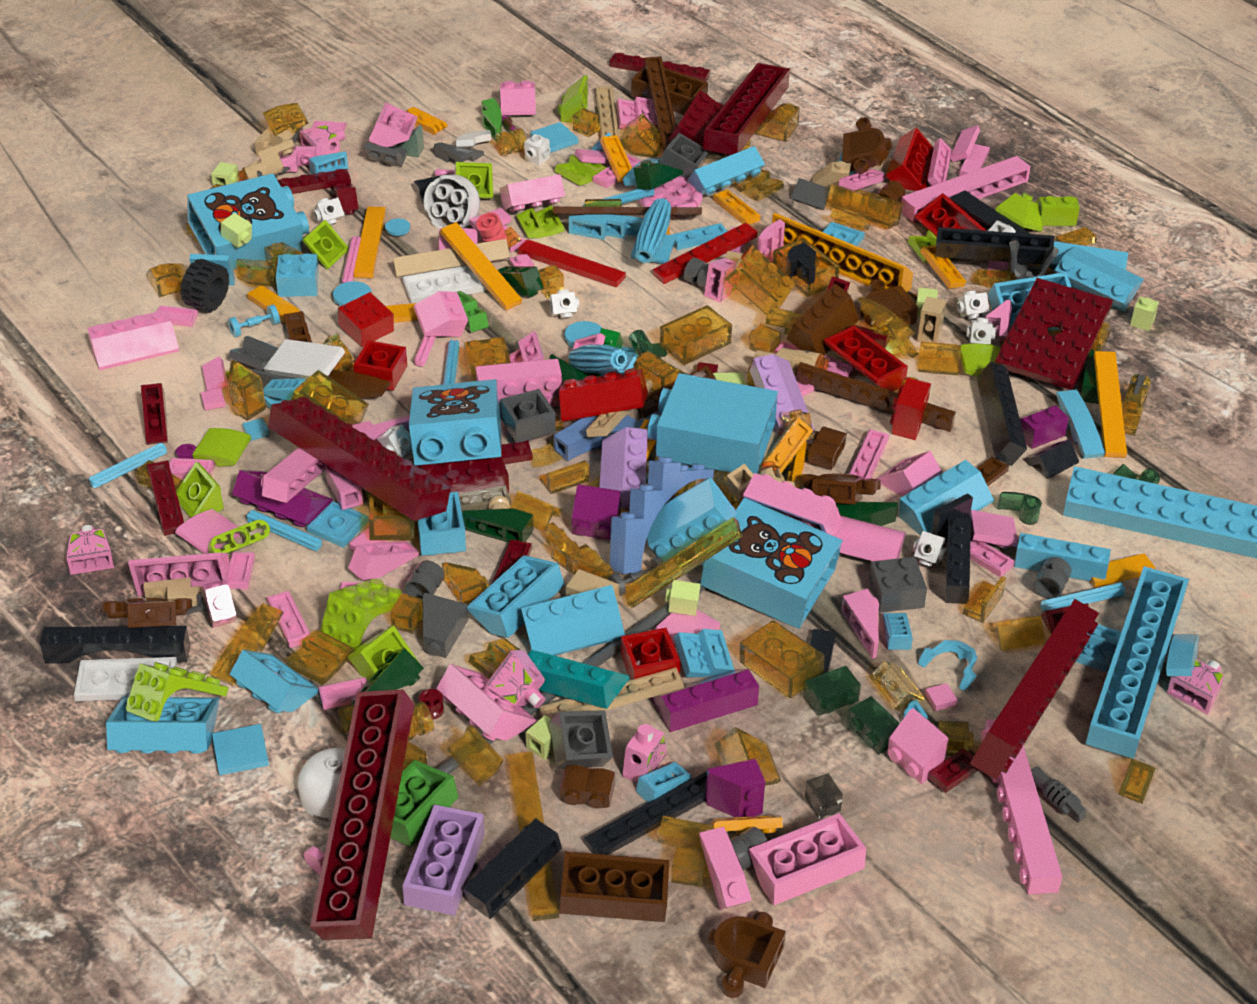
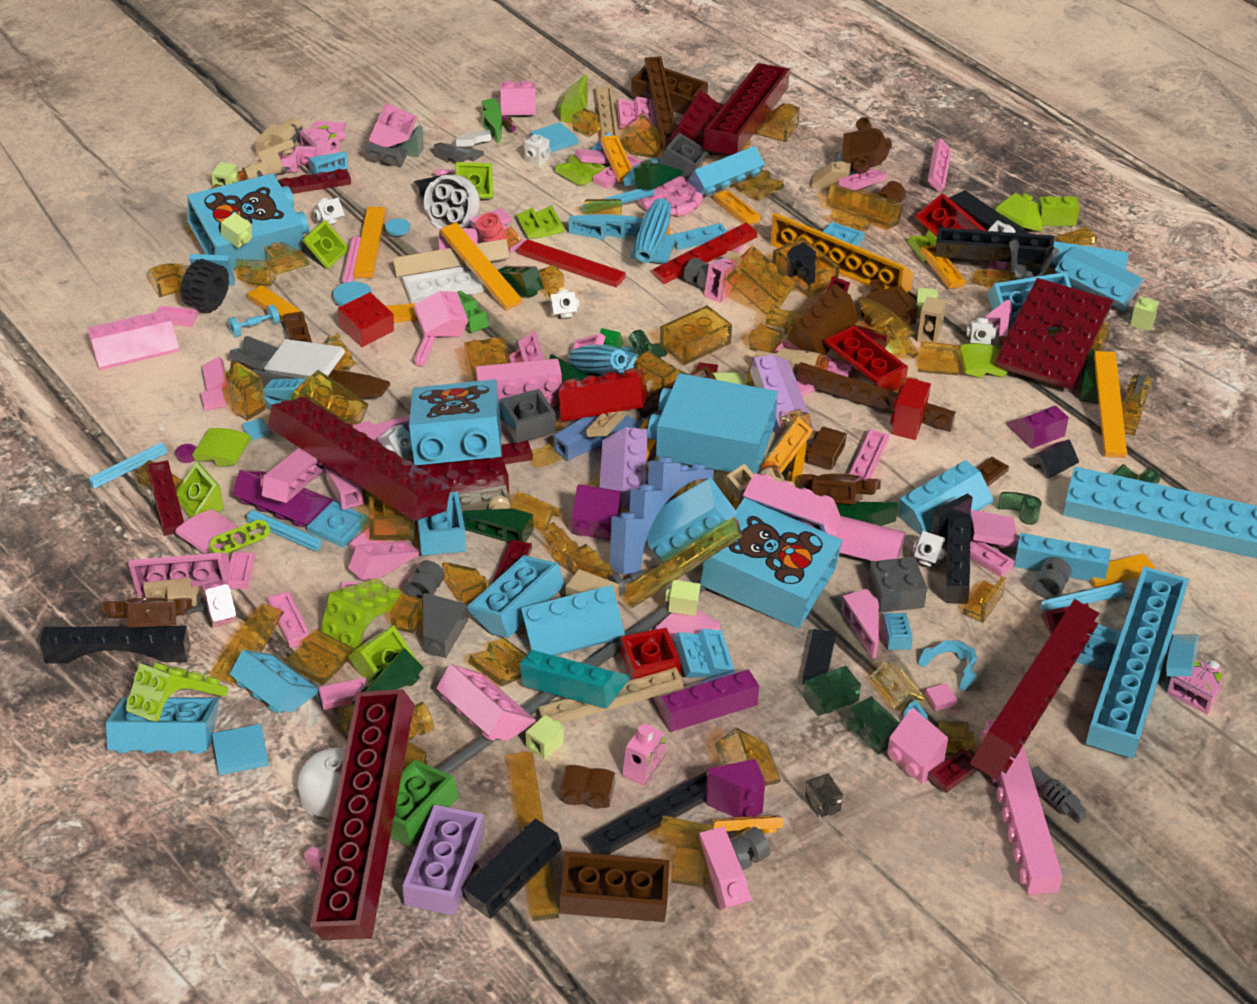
(88, 551): bright pink torso -> none
(111, 677): white tile -> none
(154, 413): dark red slope -> none
(181, 467): bright pink tile -> none
(284, 117): clear yellow slope -> none
(297, 275): medium azure brick -> none
(347, 196): dark red slope -> none
(382, 361): red brick -> none
(428, 122): light orange hinge -> none
(434, 701): dark red wheel -> none
(451, 362): medium azure axle -> none
(476, 756): clear yellow panel -> none
(511, 141): clear yellow wheel -> none
(518, 680): bright pink torso -> none
(521, 260): bright pink plate -> none
(532, 193): bright pink brick -> none
(566, 477): clear yellow panel -> none
(580, 330): medium azure tile -> none
(581, 738): dark grey brick -> none
(635, 63): dark red plate -> none
(650, 790): medium azure slope -> none
(675, 211): reddish brown tile -> none
(746, 951): reddish brown piece -> none
(771, 239): bright pink slope -> none
(781, 658): clear yellow brick -> none
(807, 858): bright pink slope -> none
(811, 193): dark grey panel -> none
(911, 161): red slope -> none
(911, 473): bright pink slope -> none
(965, 143): bright pink tile -> none
(973, 305): white brick -> none
(975, 160): bright pink tile -> none
(978, 183): bright pink brick -> none
(1001, 413): black brick -> none
(1019, 632): clear yellow panel -> none
(1081, 424): medium azure slope -> none
(1138, 780): clear yellow slope -> none

